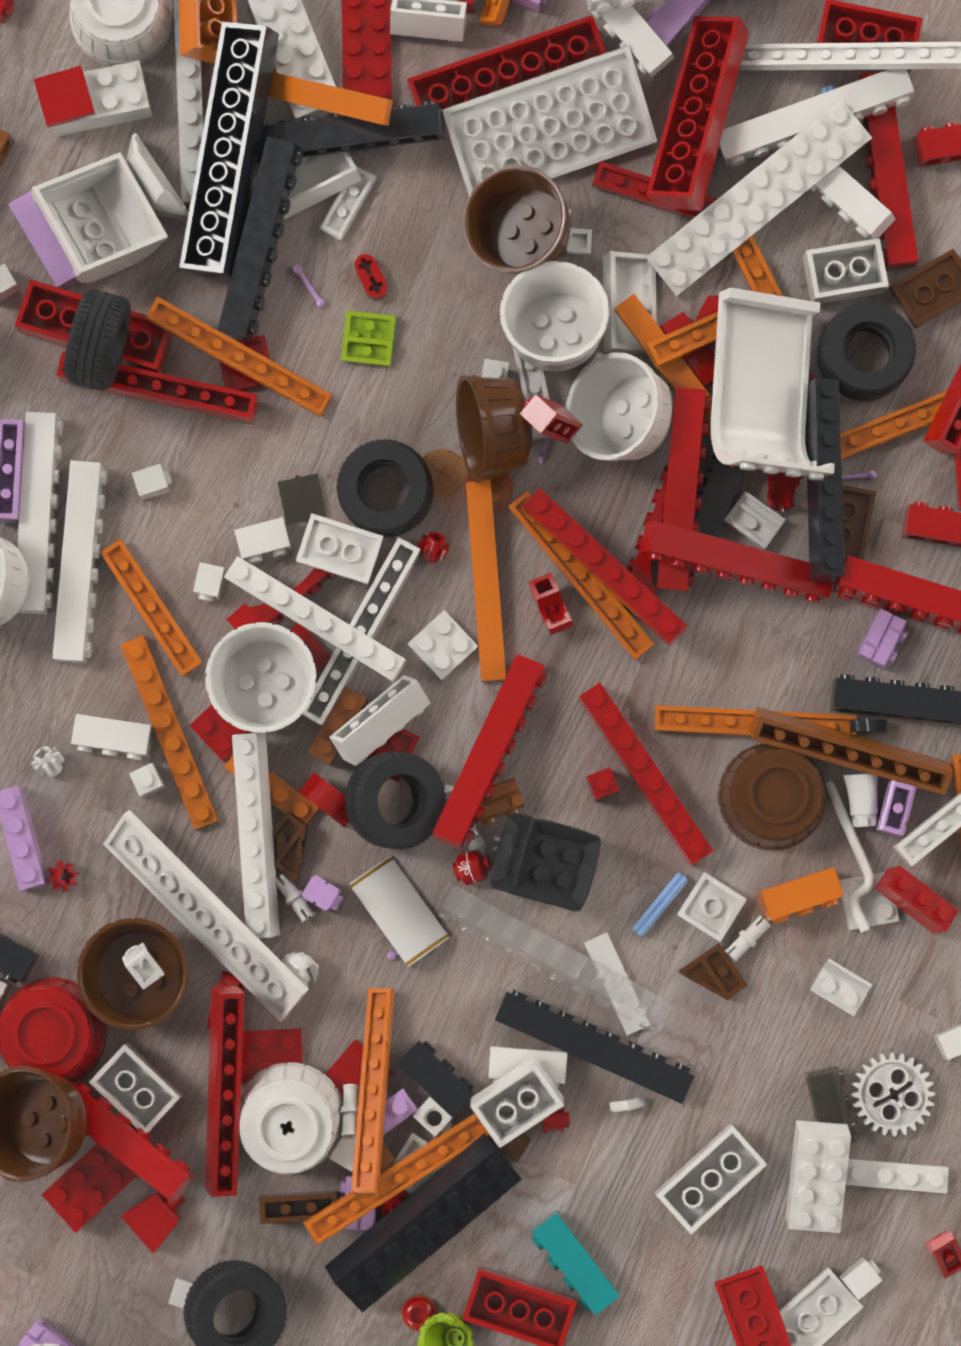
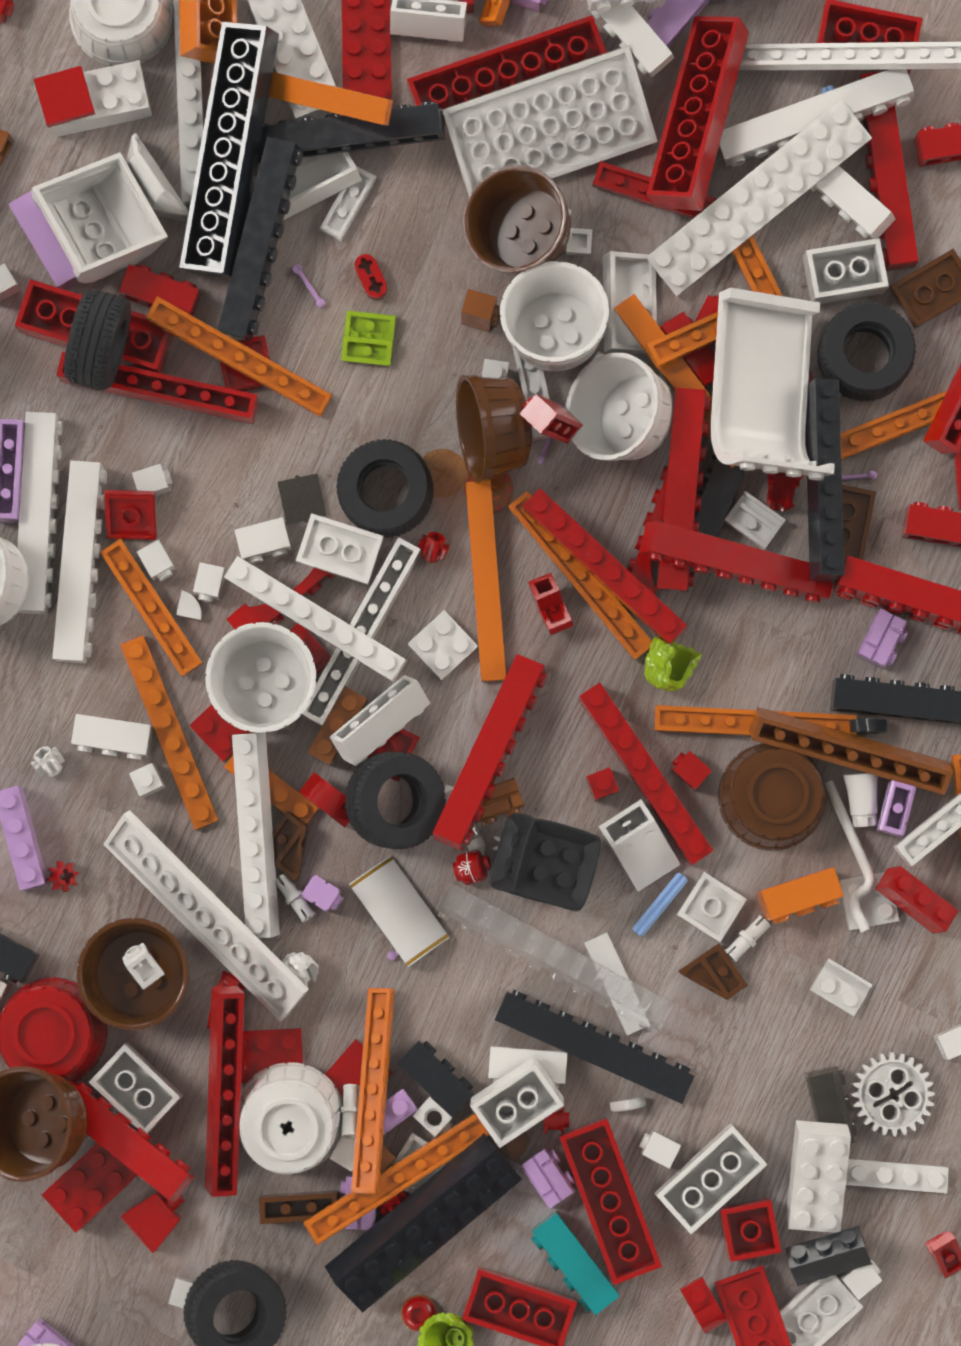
(130, 514): none -> red tile
(144, 286): none -> red brick
(156, 561): none -> white brick
(189, 607): none -> white tile
(480, 311): none -> dark orange brick
(547, 1176): none -> lavender brick
(610, 1201): none -> red brick
(639, 845): none -> white slope
(659, 1148): none -> white brick
(668, 665): none -> lime hair
(690, 769): none -> red brick
(703, 1305): none -> red brick
(749, 1229): none -> red brick
(828, 1256): none -> black brick

